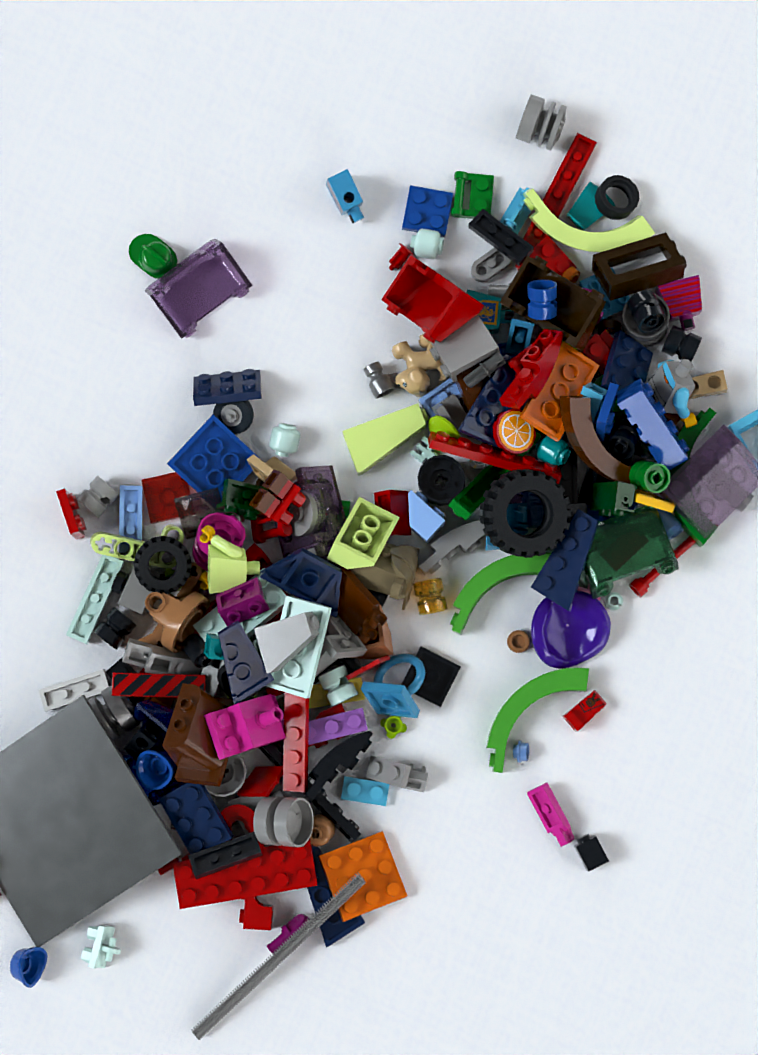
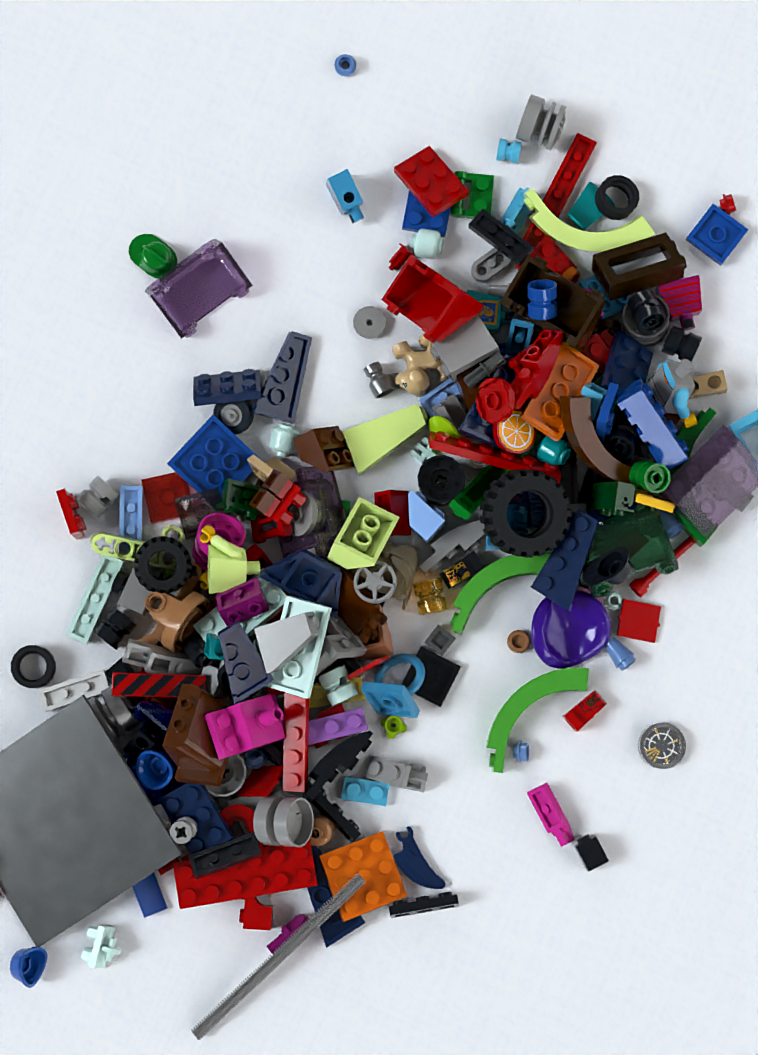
(50, 666): none -> black tyre
(149, 896): none -> blue slope
(187, 826): none -> light grey wheel
(255, 758): none -> medium blue plate
(285, 380): none -> dark blue wing
(324, 449): none -> reddish brown slope
(345, 58): none -> medium blue plate
(369, 322): none -> light grey piece
(375, 583): none -> light grey wheel
(414, 865): none -> dark blue piece
(423, 904): none -> black plate
(431, 181): none -> red plate
(440, 640): none -> dark grey plate
(462, 570): none -> black leg
(495, 400): none -> red tile
(508, 151): none -> medium azure wheel
(609, 567): none -> black piece
(619, 654): none -> medium blue cone
(638, 620): none -> red piece
(661, 745): none -> clear piece
(716, 234): none -> blue plate
(727, 204): none -> red plate

